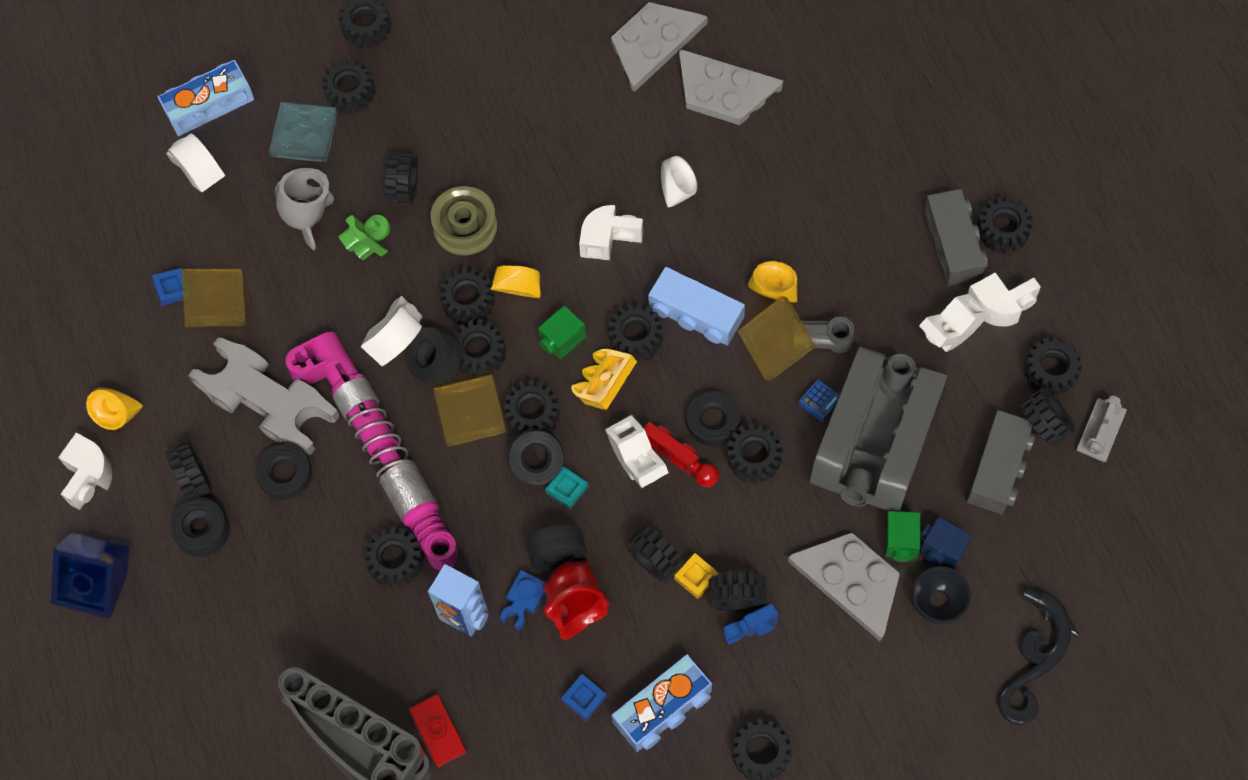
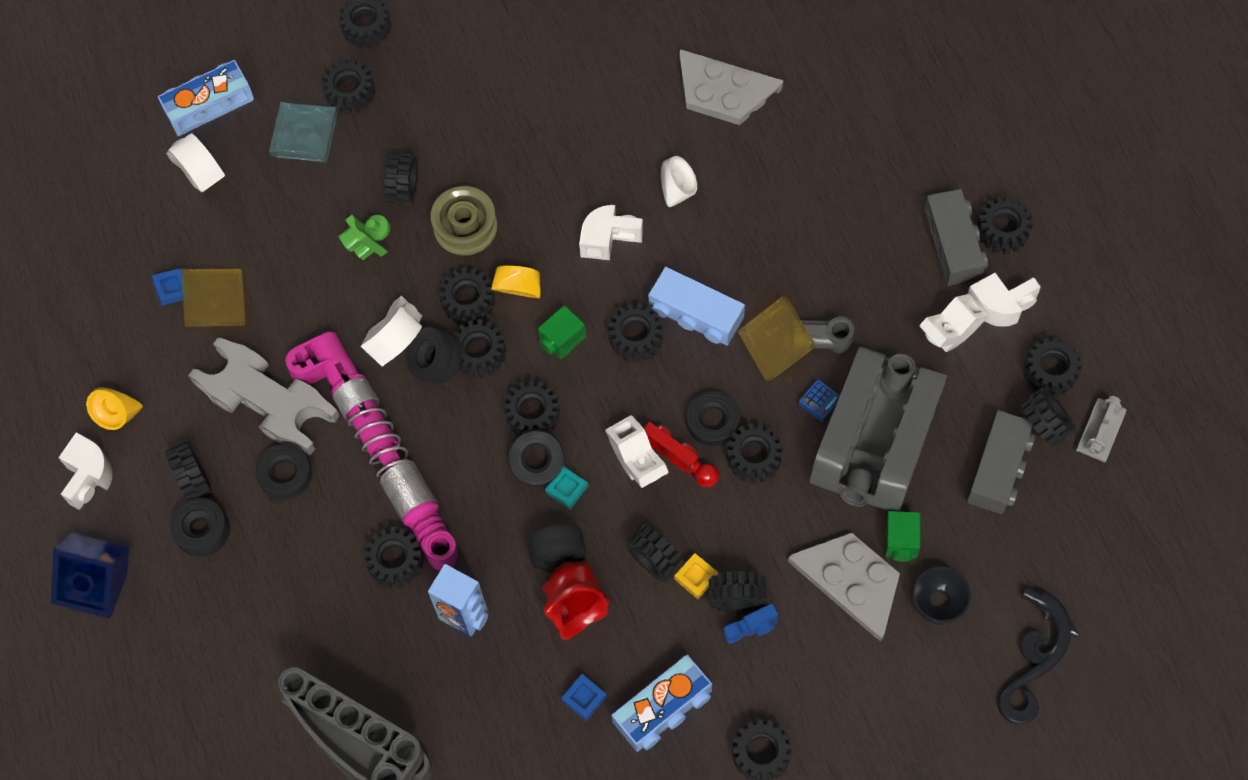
(301, 203): light grey piece -> none
(437, 731): red plate -> none
(469, 410): clear yellow tile -> none
(525, 596): blue plate -> none
(605, 378): yellow plate -> none
(653, 39): light grey wing -> none
(774, 280): yellow piece -> none
(944, 543): dark blue brick -> none

